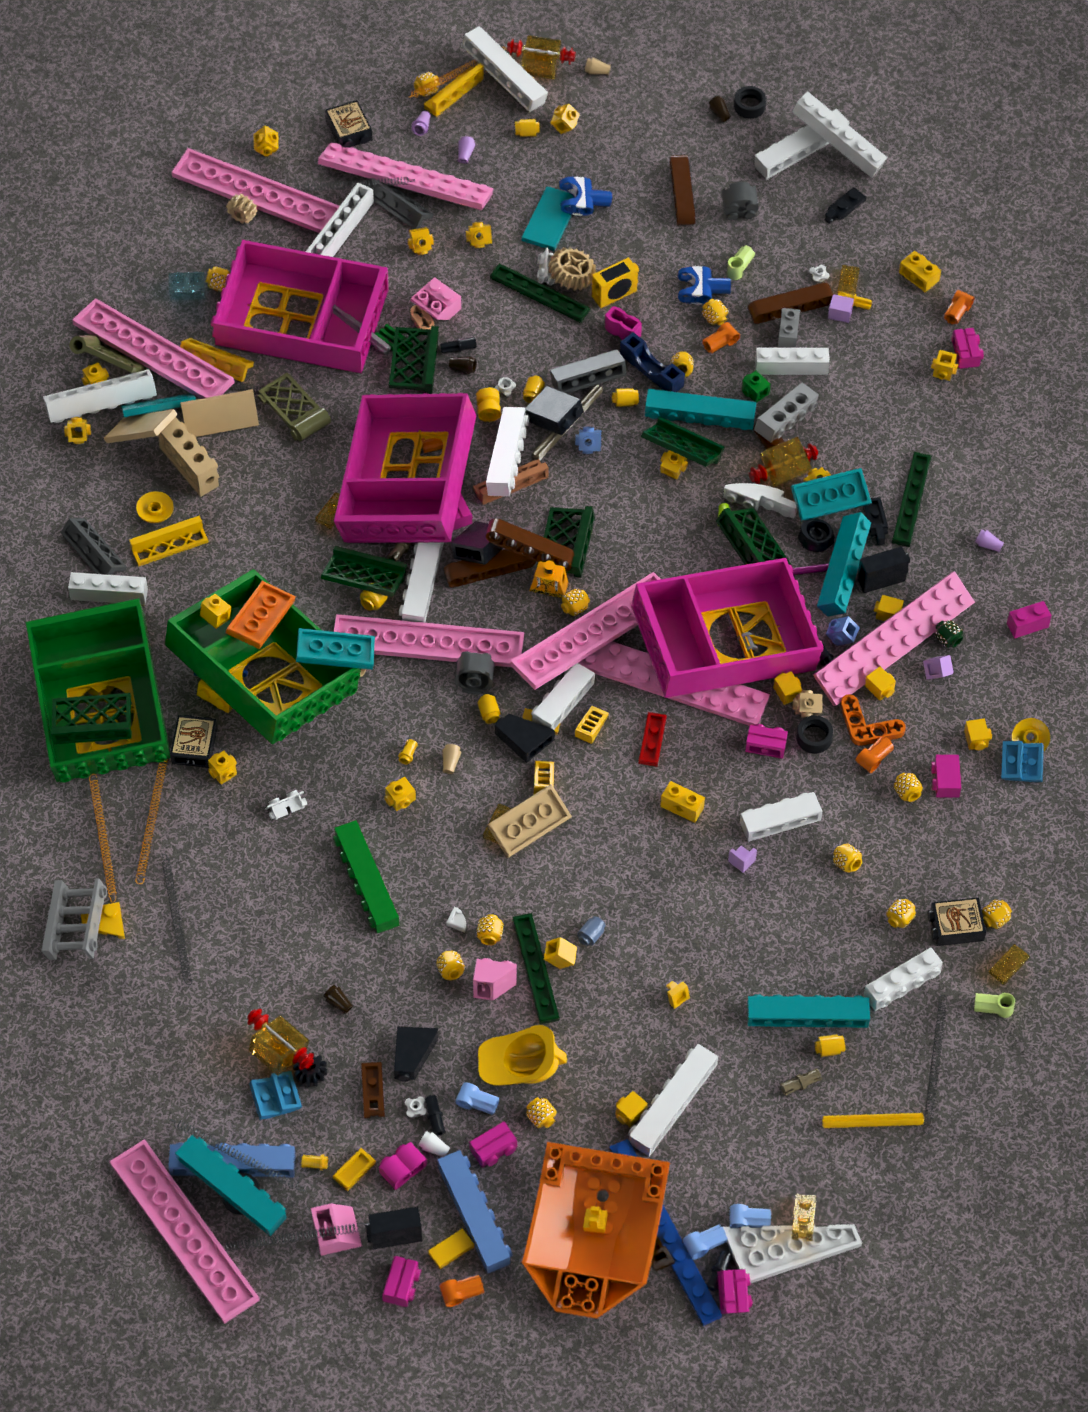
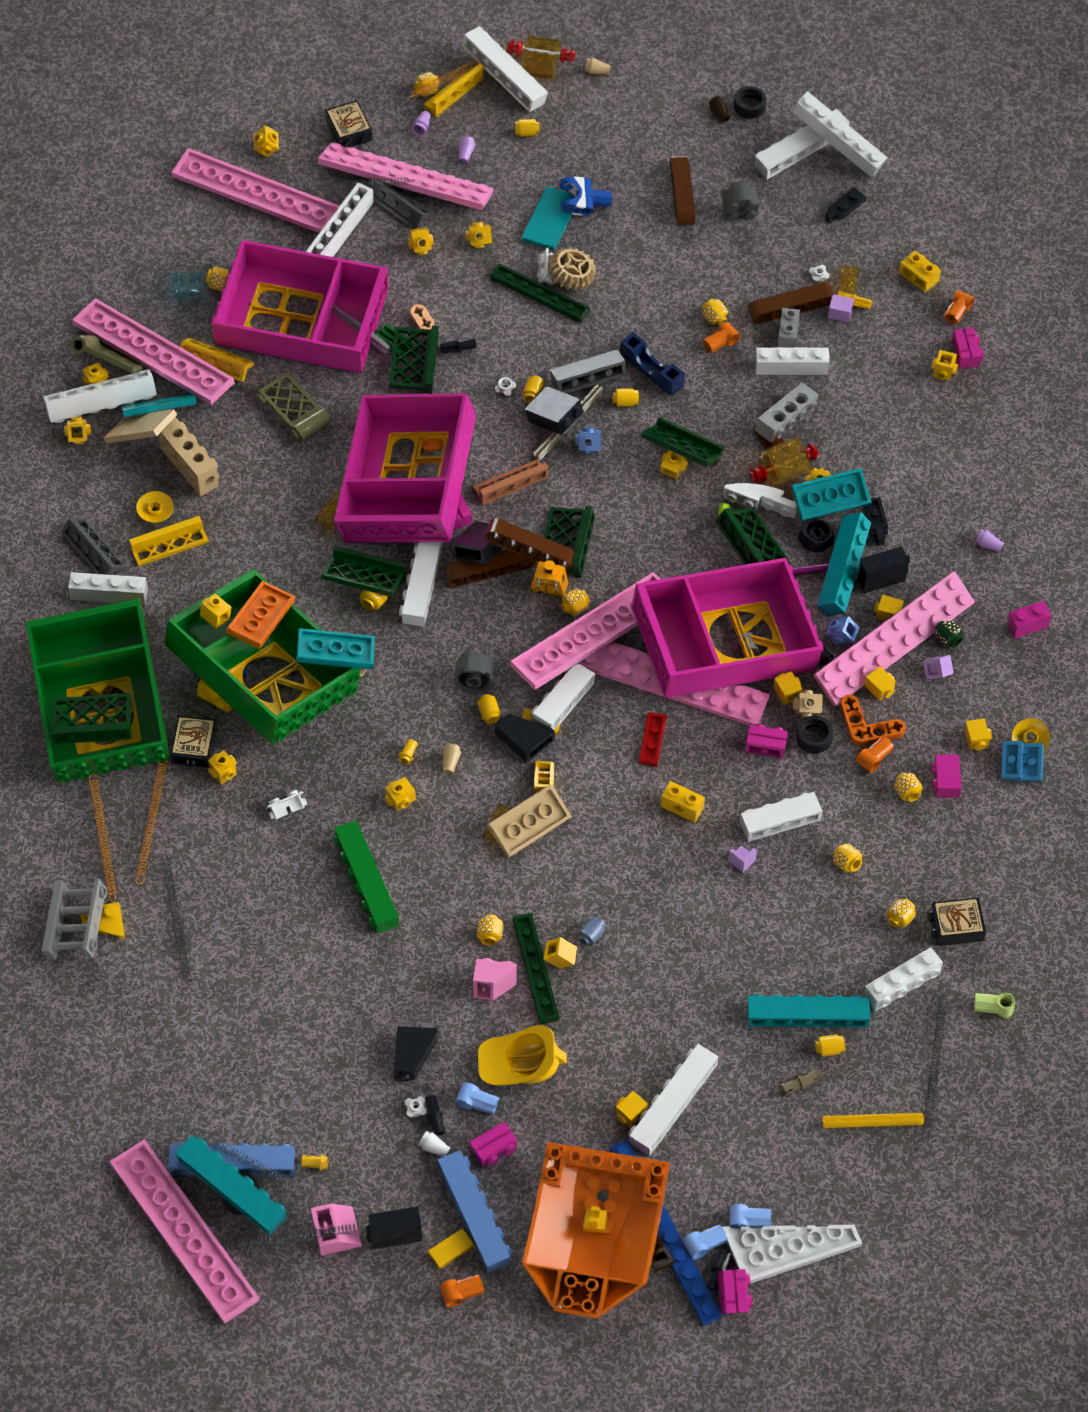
(220, 413): tan tile -> none
(241, 208): tan gear -> none
(275, 1095): dark azure slope -> none
(278, 1043): clear yellow brick -> none
(317, 1074): black gear -> none
(337, 998): dark brown cone -> none
(354, 1169): yellow tile -> none
(372, 1089): reddish brown plate -> none
(398, 551): dark tan pin -> none
(400, 1281): dark pink brick -> none
(402, 1165): dark pink brick -> none
(433, 640): bright pink plate -> none
(438, 300): bright pink slope -> none
(450, 965): yellow head -> none
(457, 920): white tile -> none
(464, 364): dark brown cone -> none
(488, 404): yellow wheel -> none
(507, 451): white brick -> none
(541, 1113): yellow head -> none
(565, 118): yellow brick -> none
(588, 736): yellow slope -> none
(614, 282): yellow brick -> none
(621, 324): dark pink brick -> none
(677, 993): yellow tile -> none
(684, 362): yellow head -> none
(700, 409): teal brick -> none
(703, 285): blue connector -> none
(739, 262): yellowish green piece -> none
(755, 386): green brick -> none
(804, 1217): clear yellow plate -> none
(911, 499): dark green tile -> none
(996, 914): yellow head -> none
(1009, 964): clear yellow plate -> none

